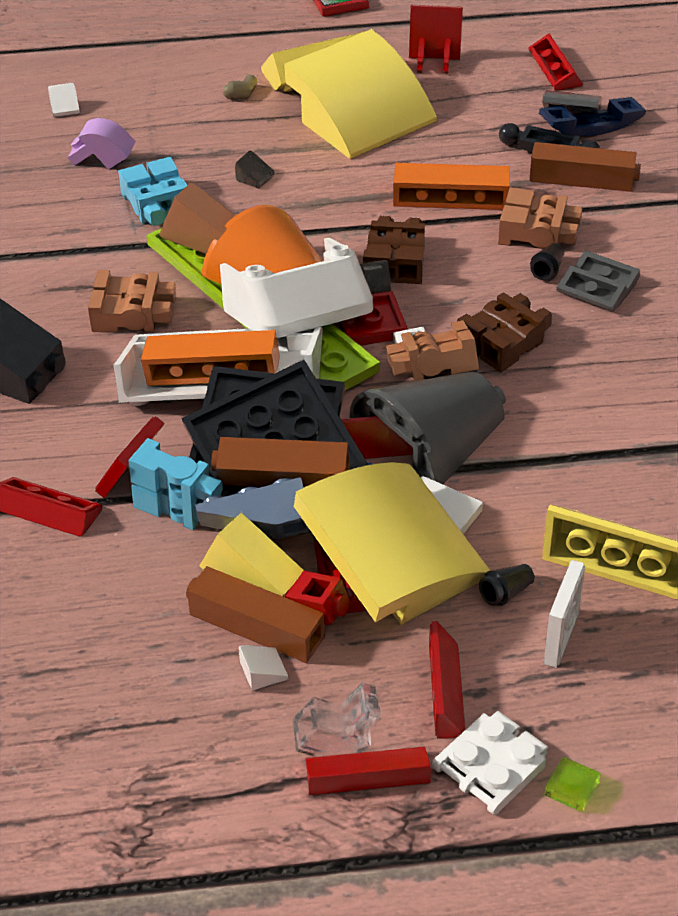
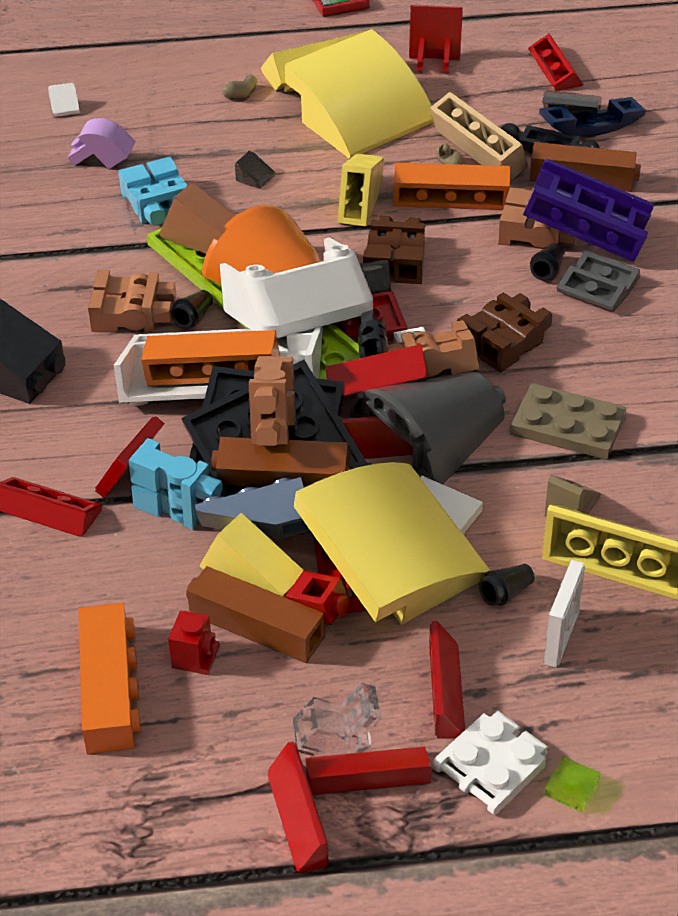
(106, 678): none -> orange brick
(190, 309): none -> black cone
(192, 643): none -> red brick
(261, 666): white slope -> none
(272, 400): none -> nougat hips
(298, 811): none -> red slope
(359, 188): none -> light yellow slope
(371, 335): none -> black hinge
(380, 370): none -> red slope
(449, 155): none -> dark tan arm
(477, 135): none -> tan brick
(568, 421): none -> dark tan plate
(570, 495): none -> dark tan slope
(589, 210): none -> dark purple fence

